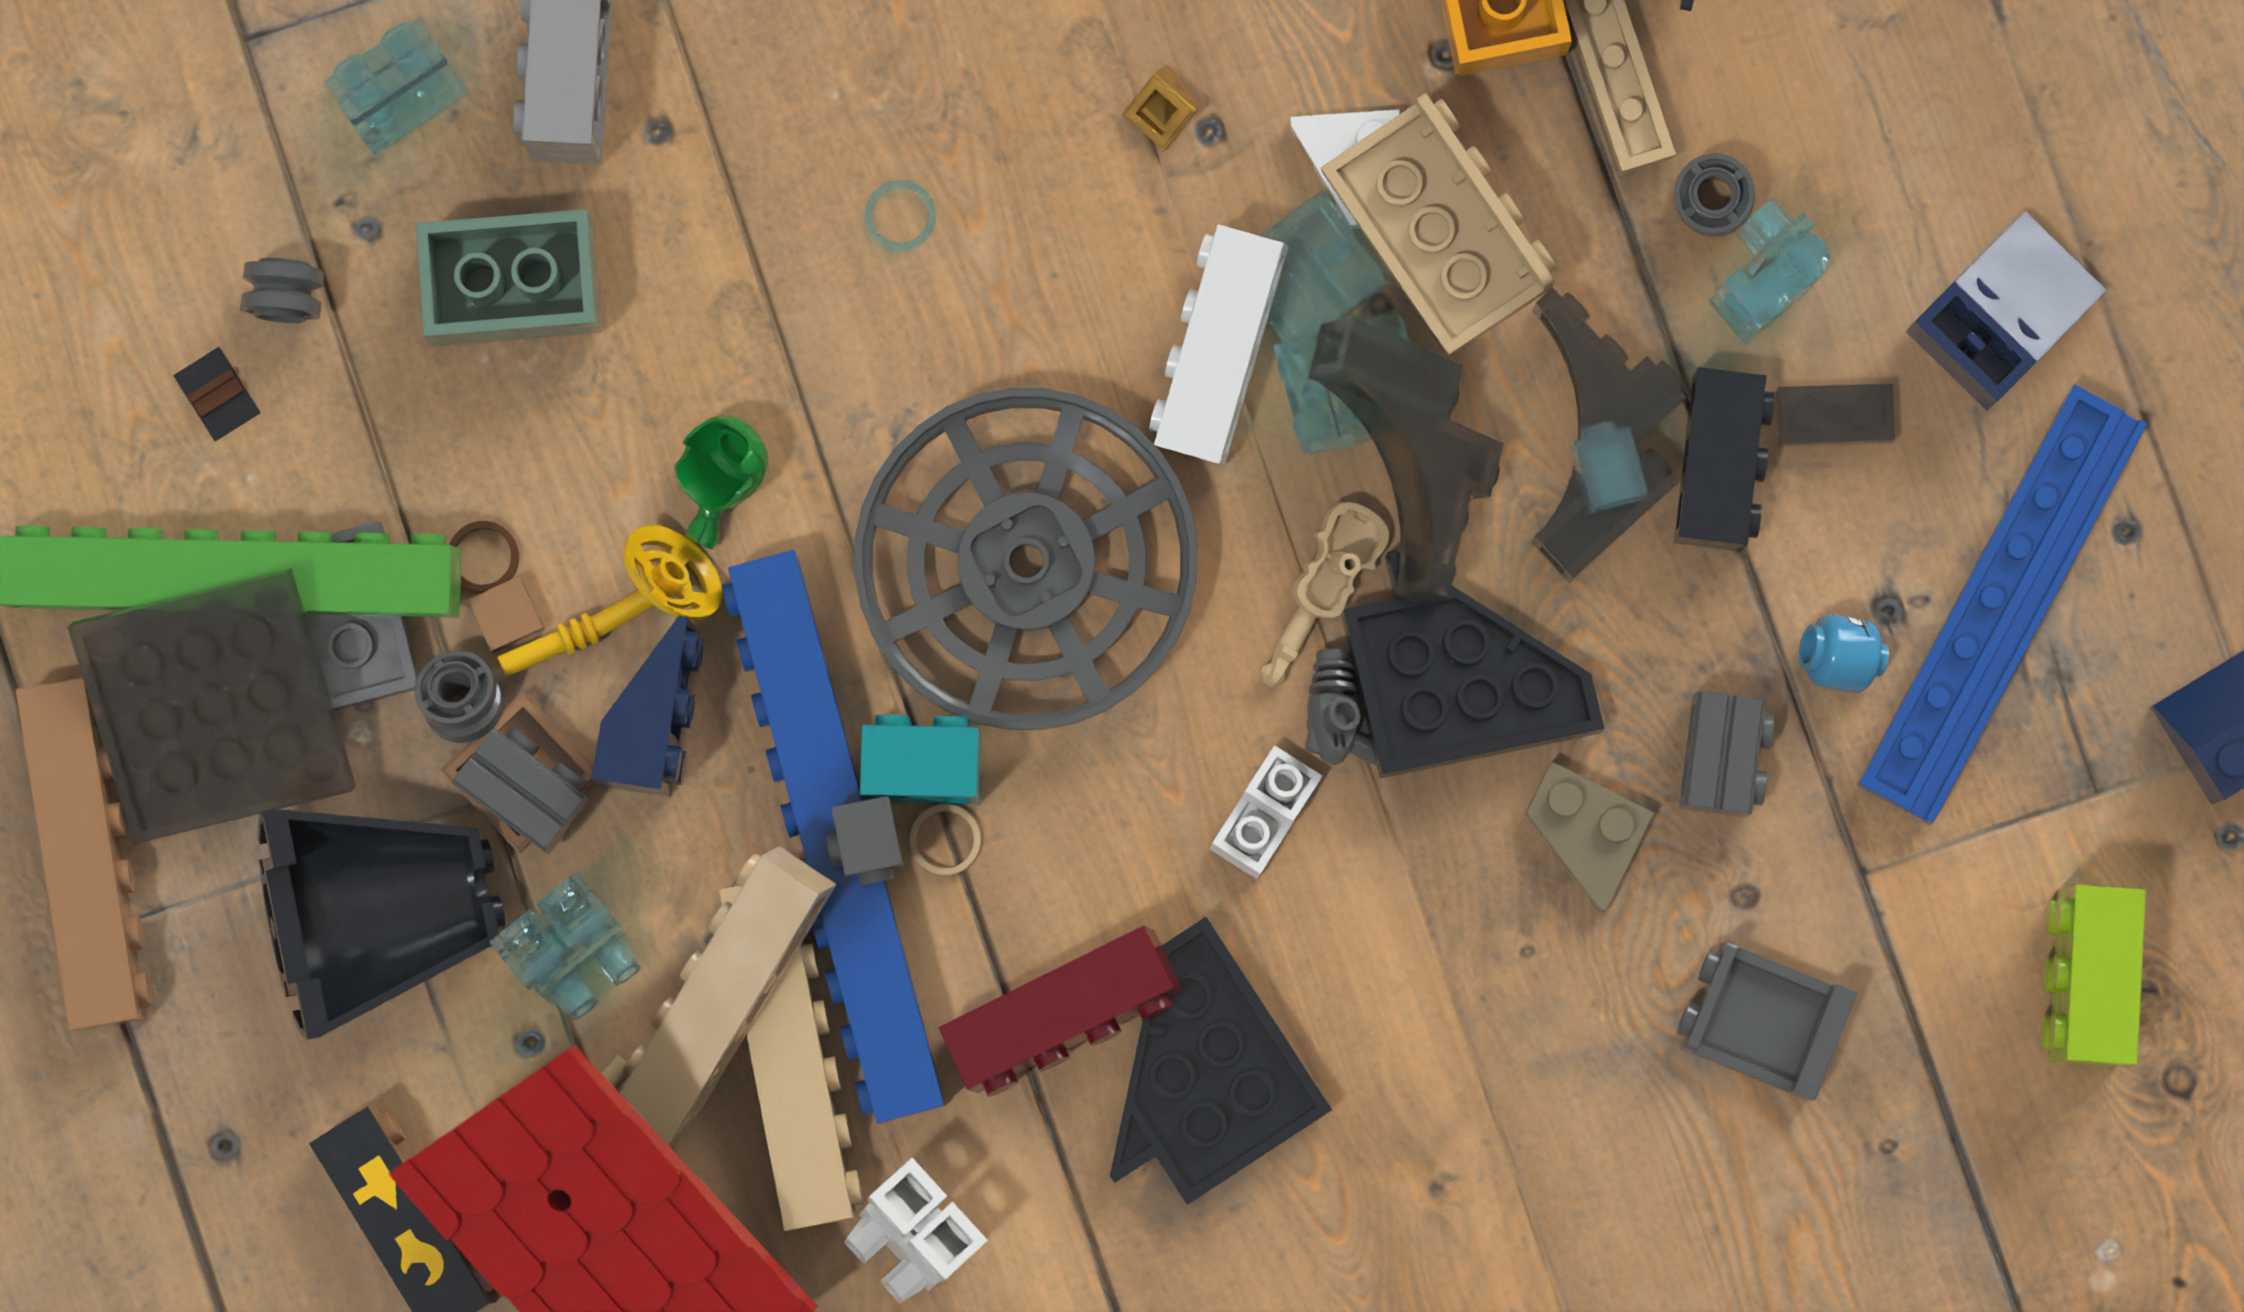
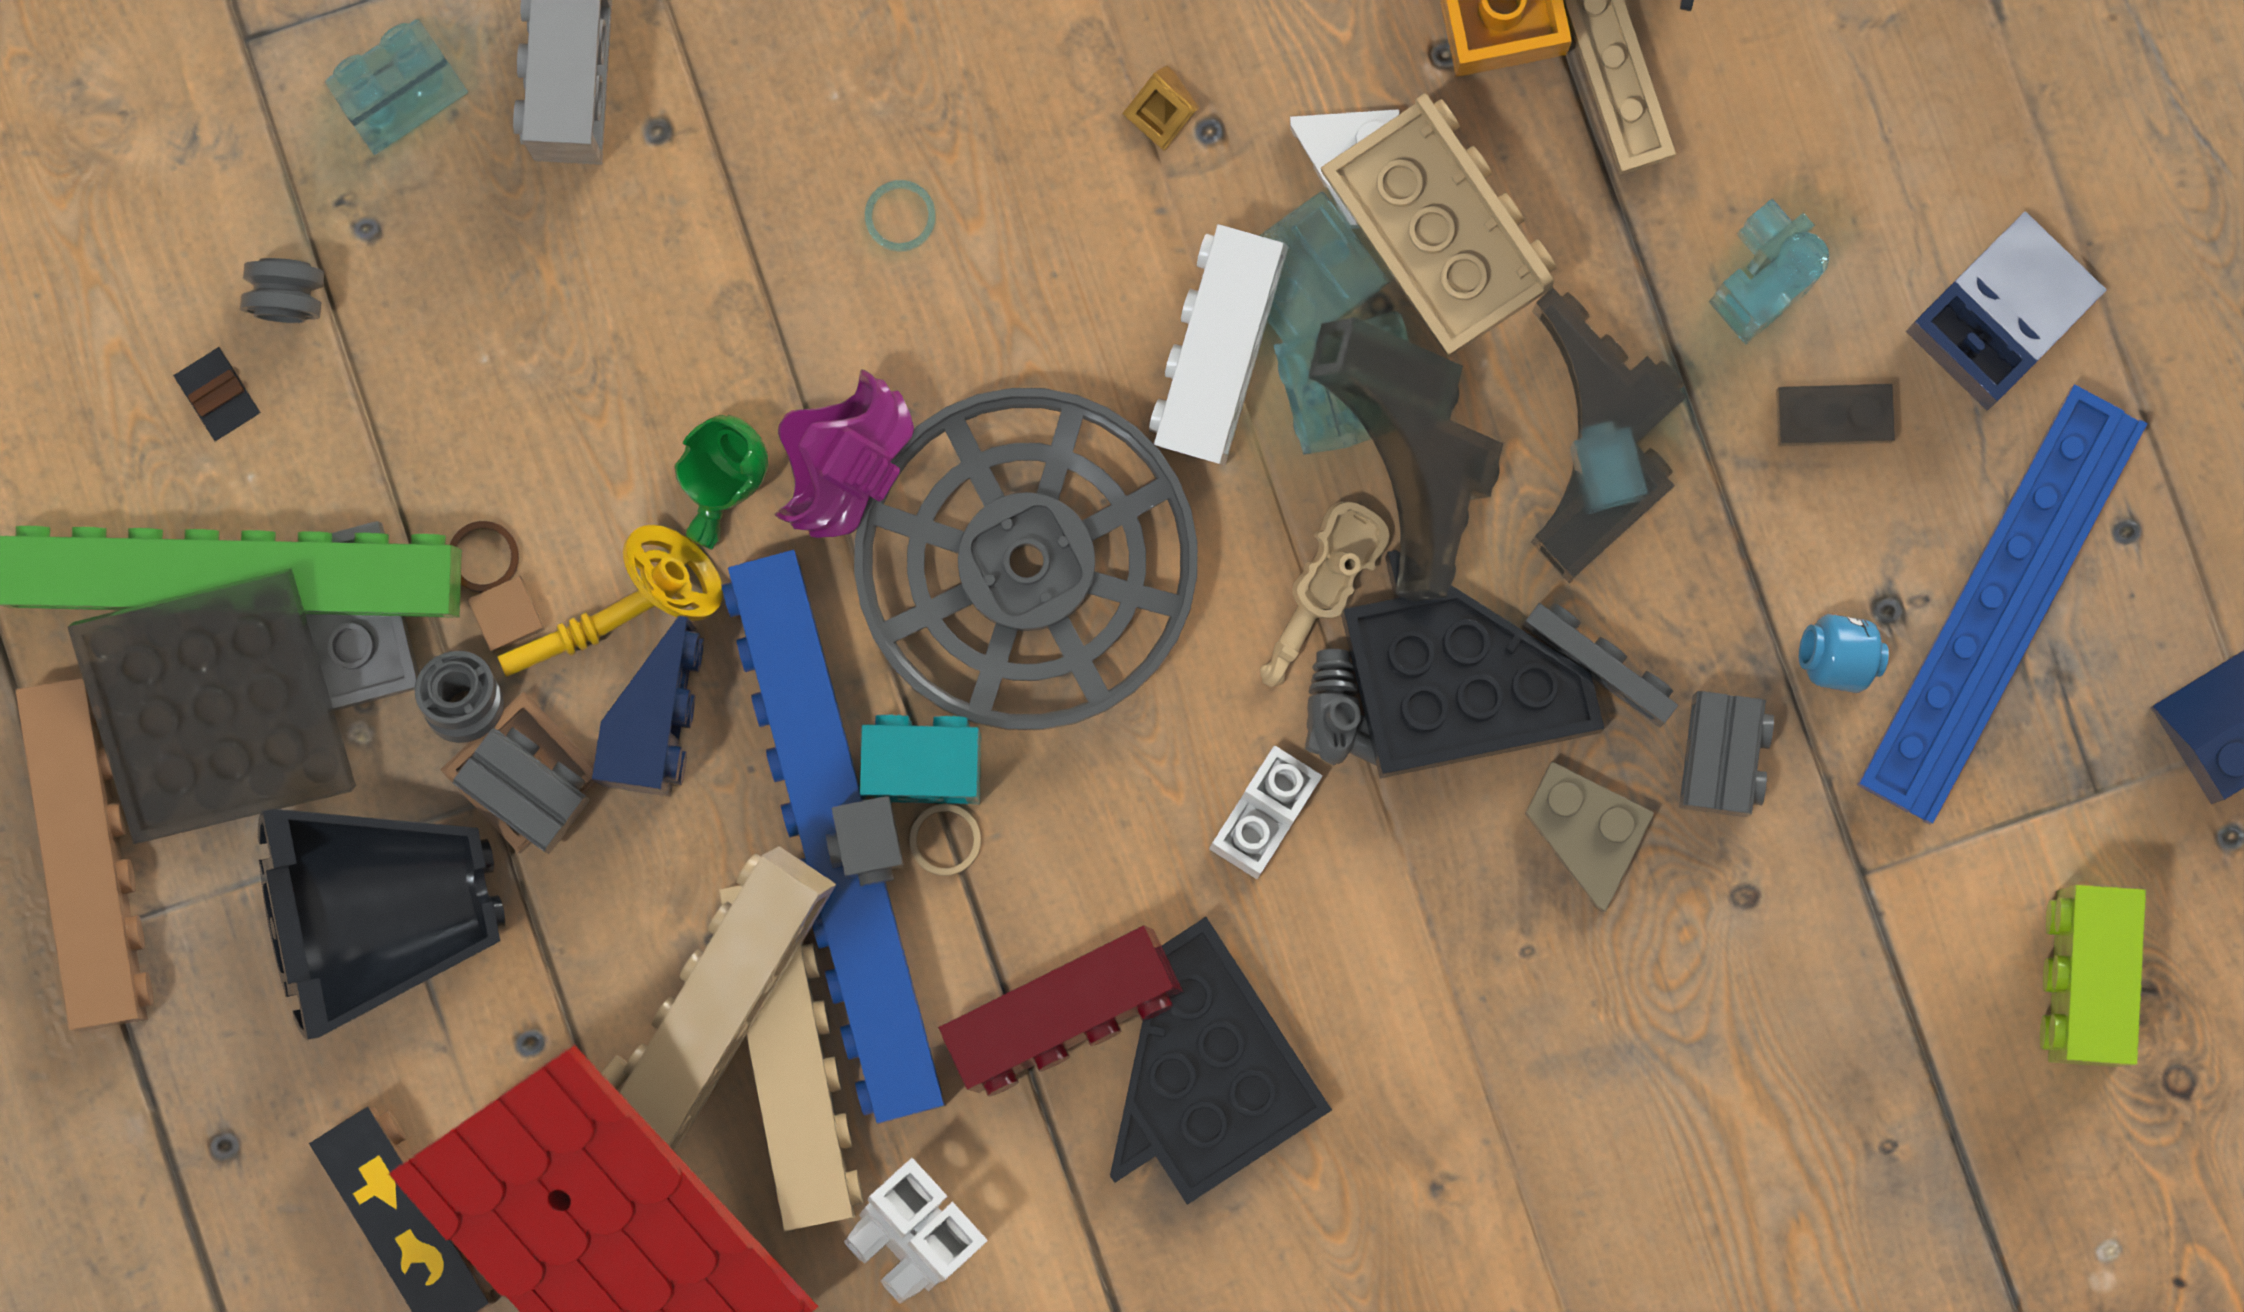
(508, 277): sand green brick -> none
(569, 949): clear light blue hips -> none
(843, 457): none -> magenta piece
(1604, 661): none -> dark grey plate
(1709, 168): dark grey wheel -> none
(1723, 459): black brick -> none
(1765, 1020): dark grey panel -> none

